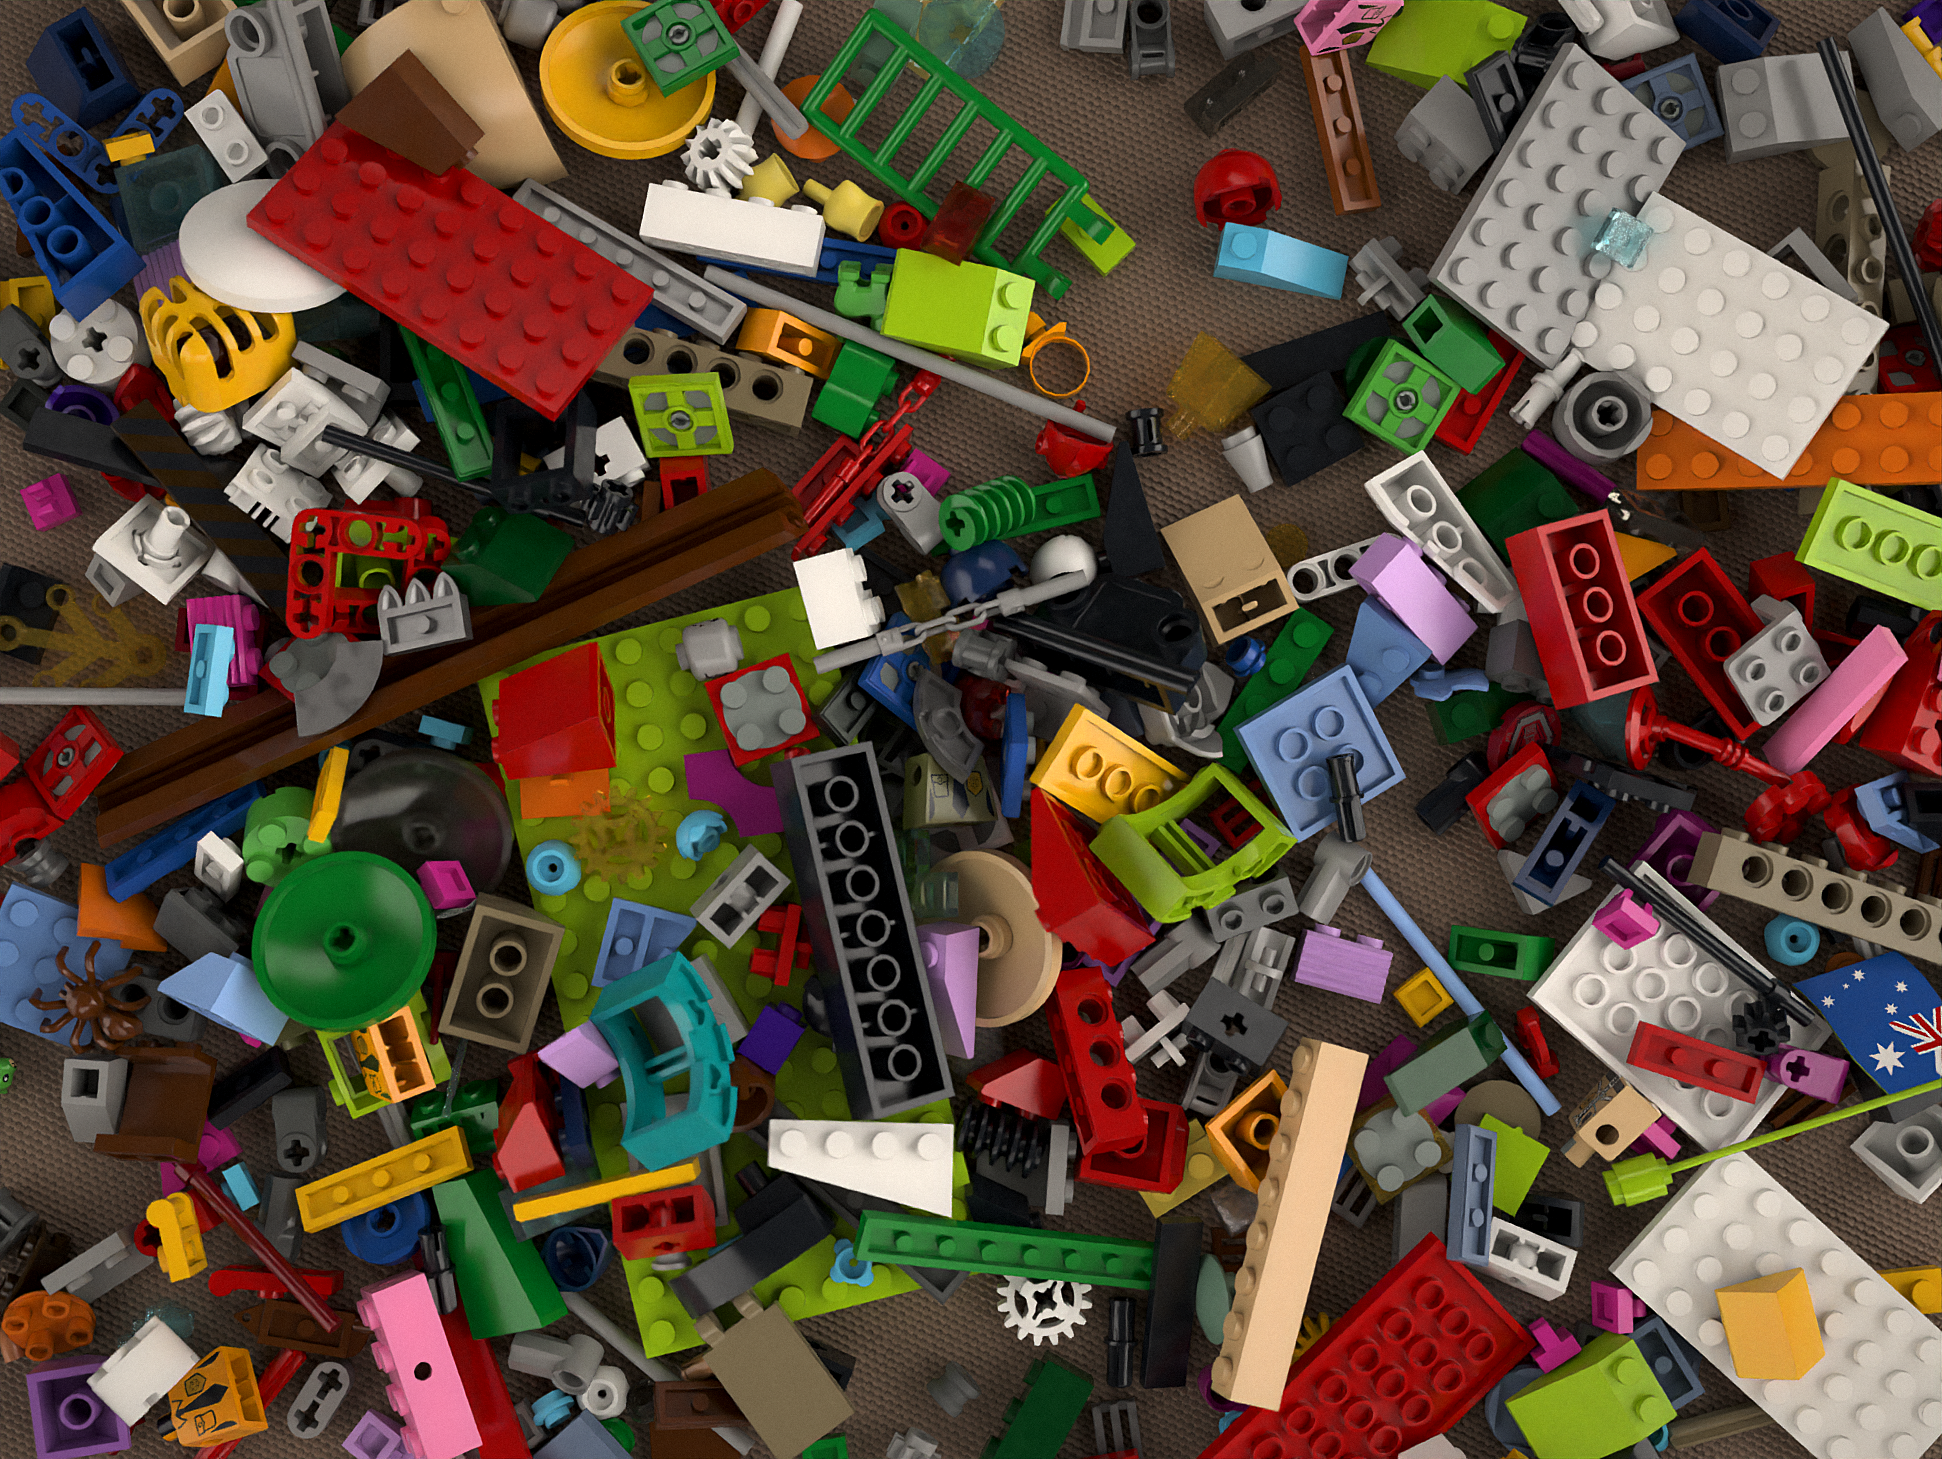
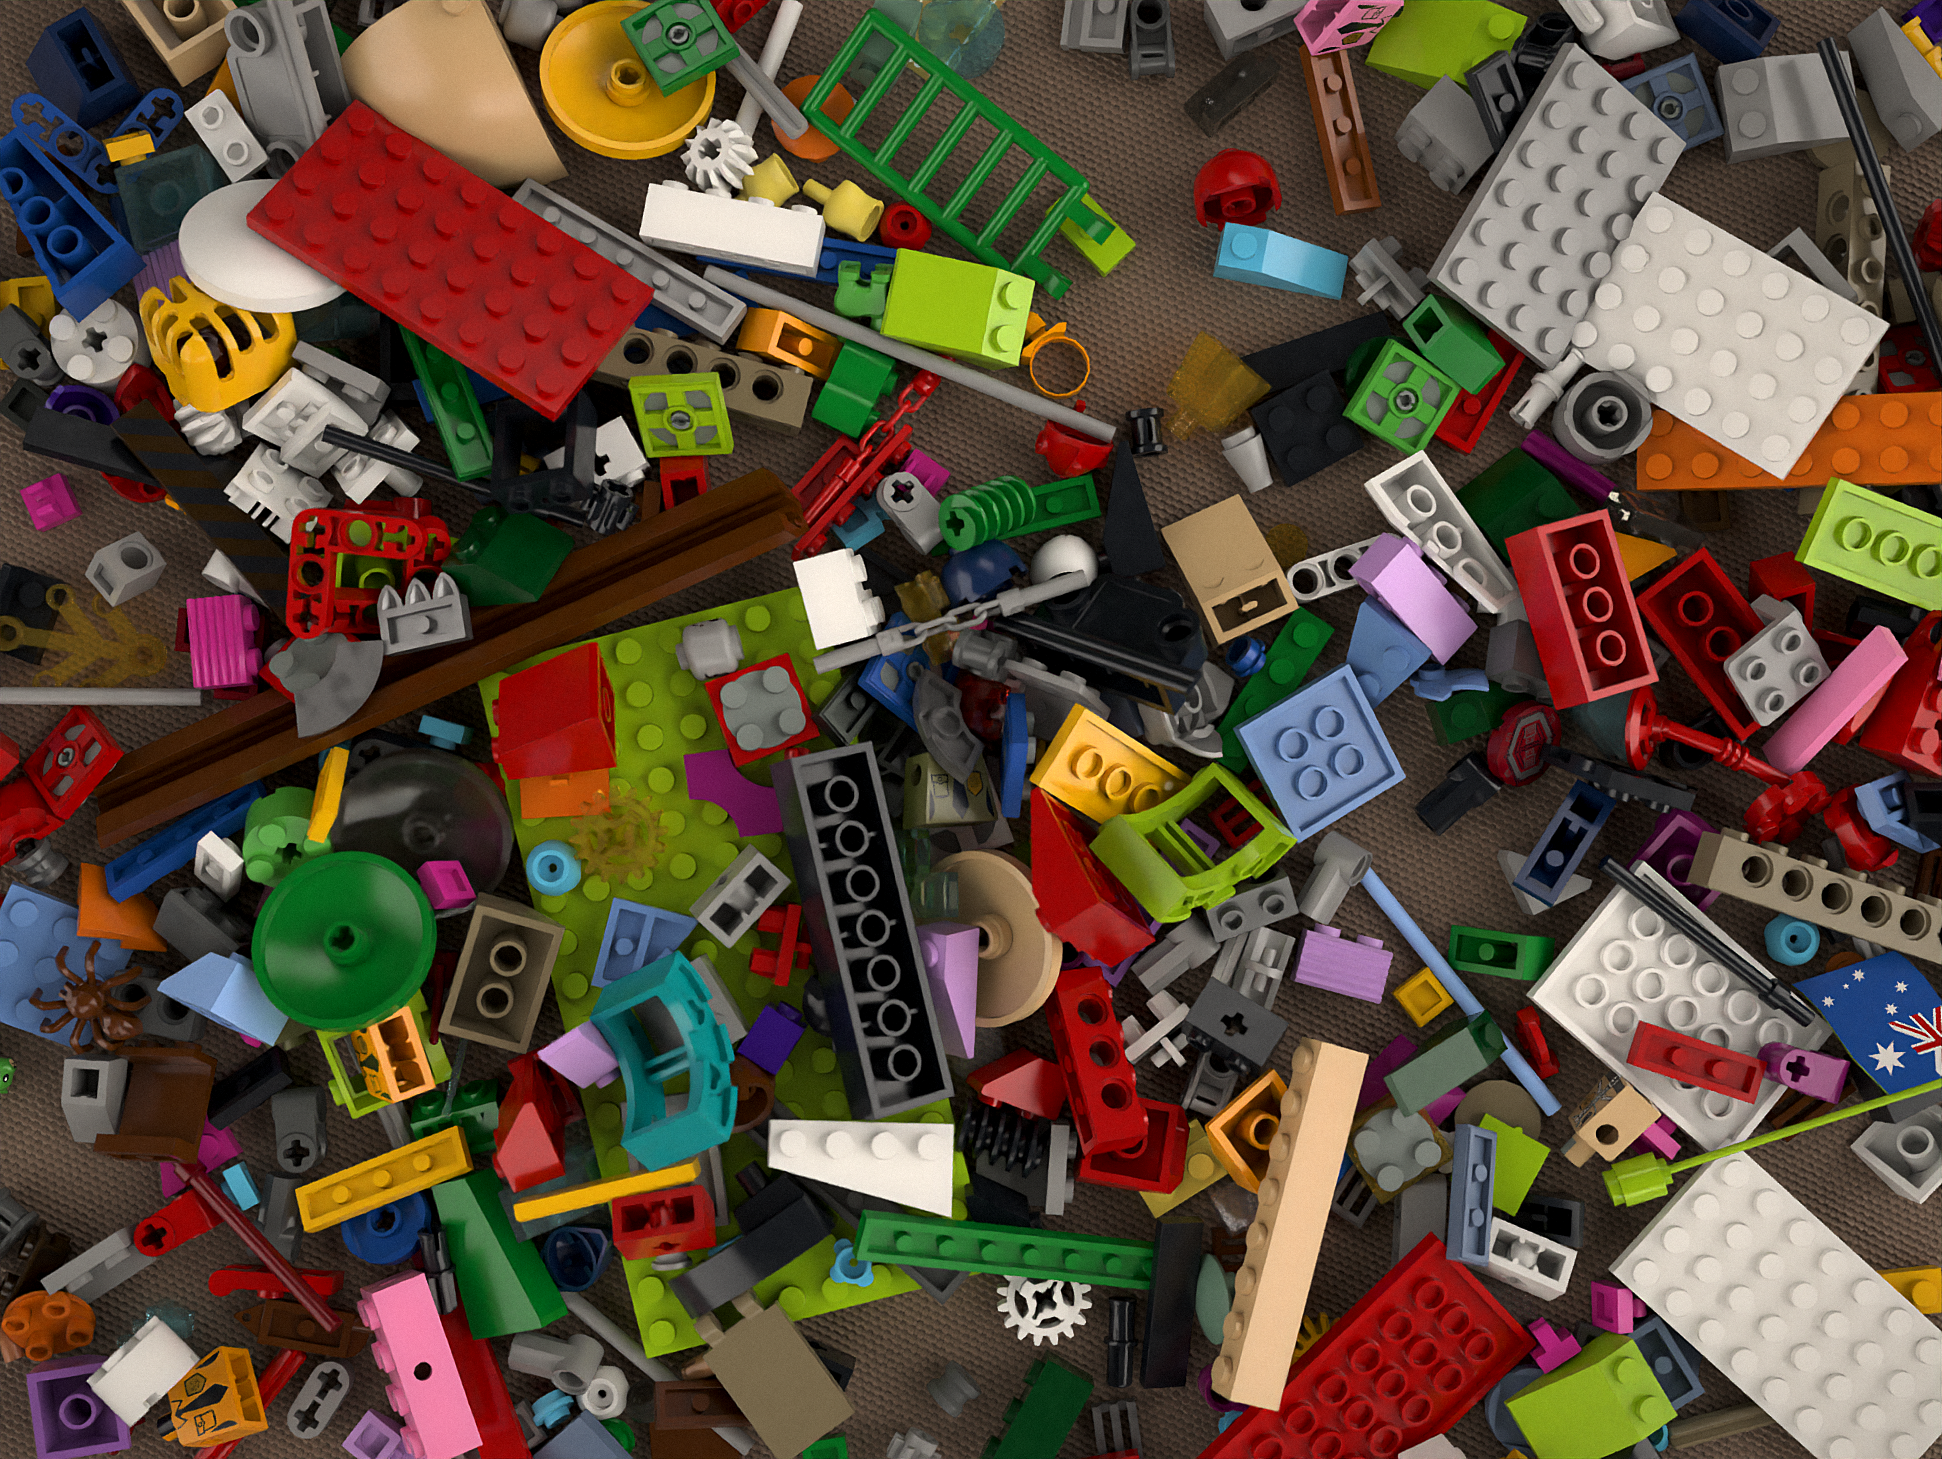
(160, 540): white plate -> none
(180, 1234): yellow plate -> none
(208, 670): medium azure plate -> none
(413, 117): reddish brown slope -> none
(577, 1134): dark blue plate -> none
(699, 833): medium azure plate -> none
(958, 223): clear red slope -> none
(1346, 797): black axle -> none
(1515, 796): piece -> none
(1622, 238): clear light blue plate -> none
(1625, 921): dark pink tile -> none
(1761, 1028): black gear -> none
(1771, 1326): yellow slope -> none

